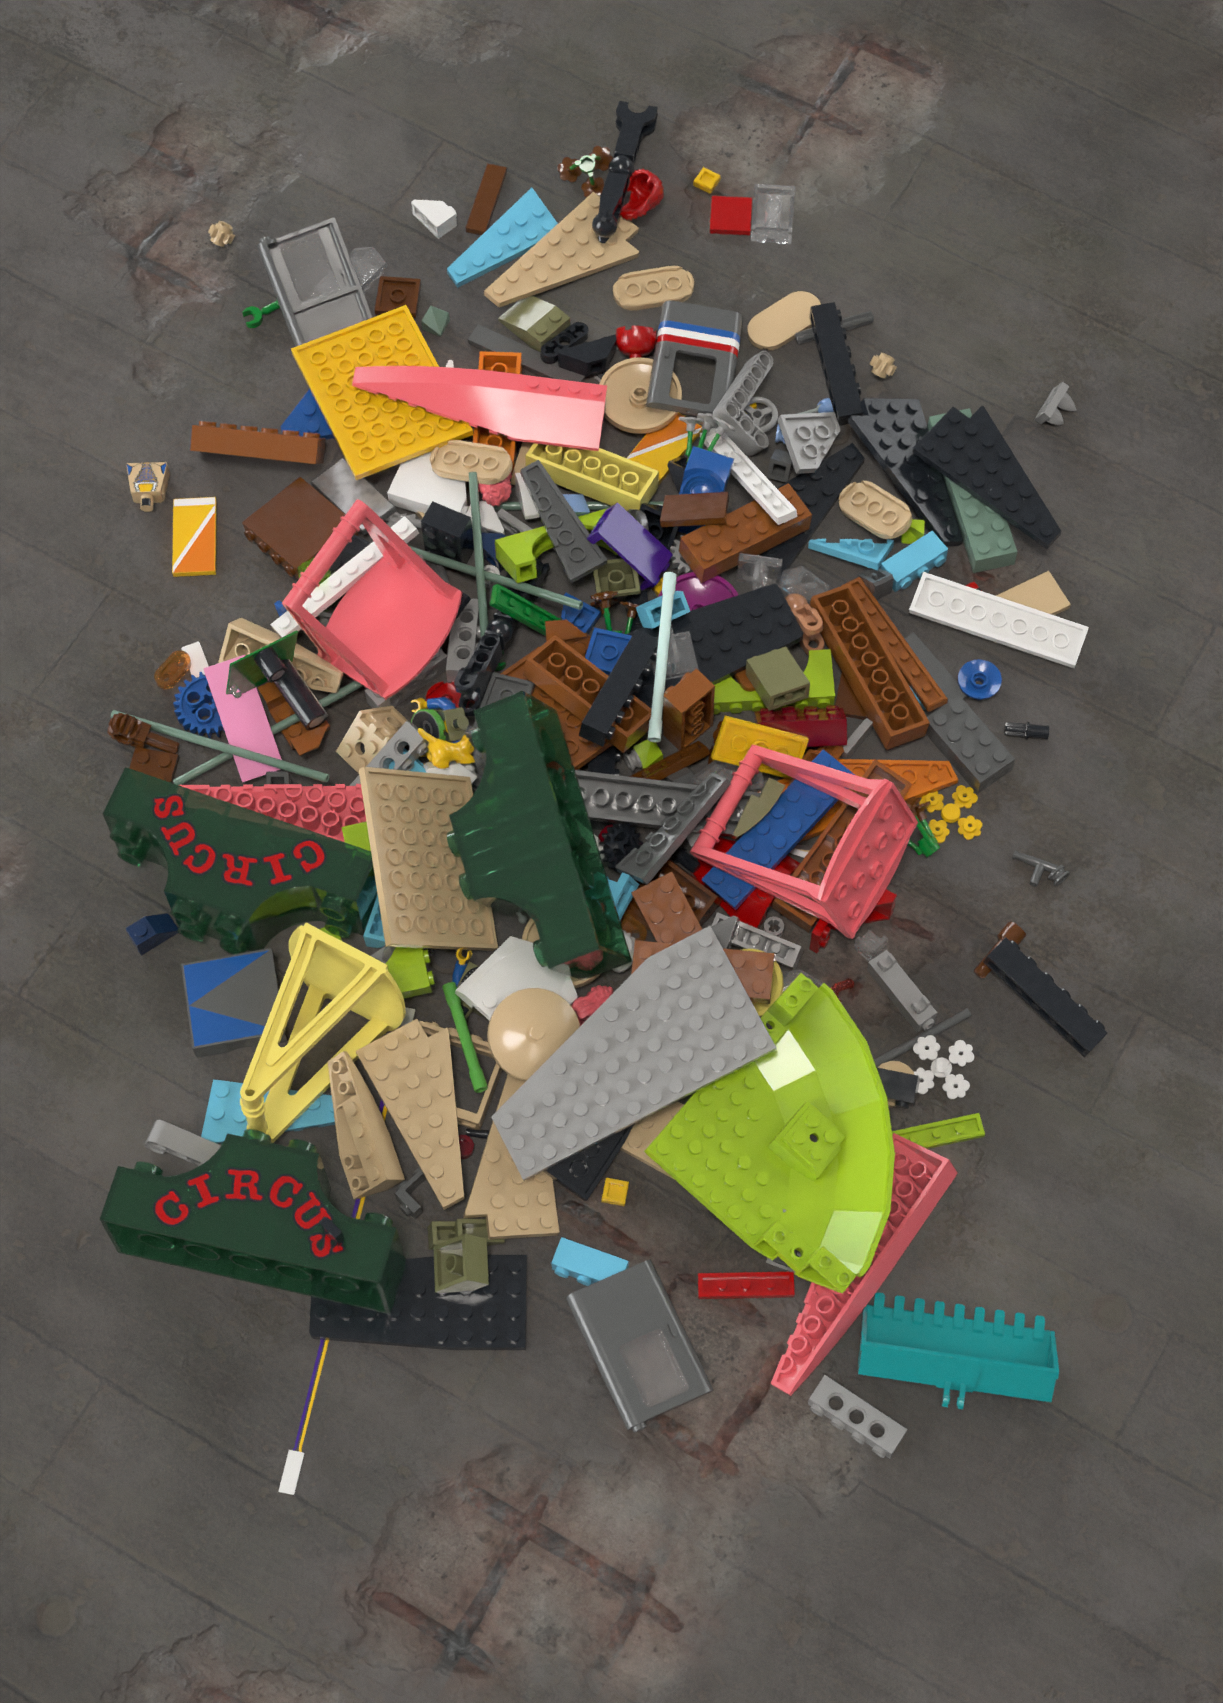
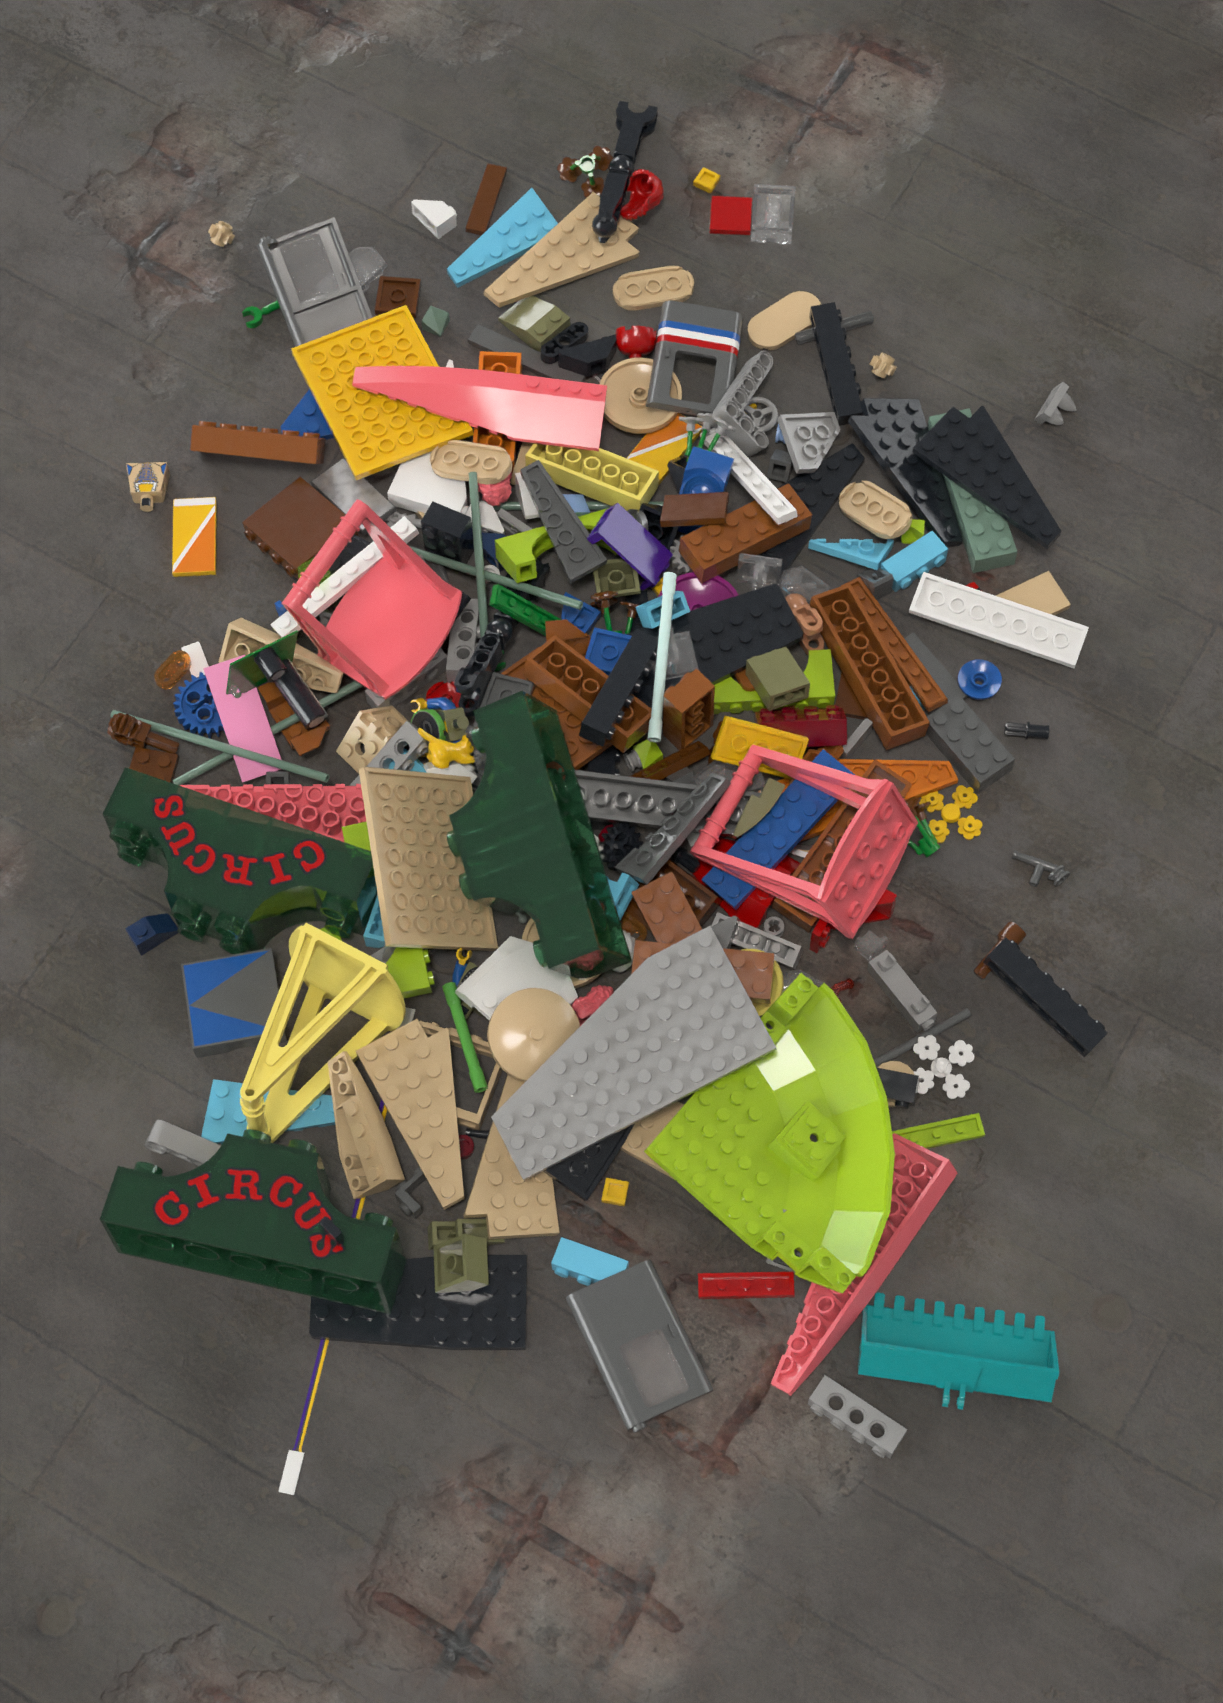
(823, 406): medium blue hinge -> none

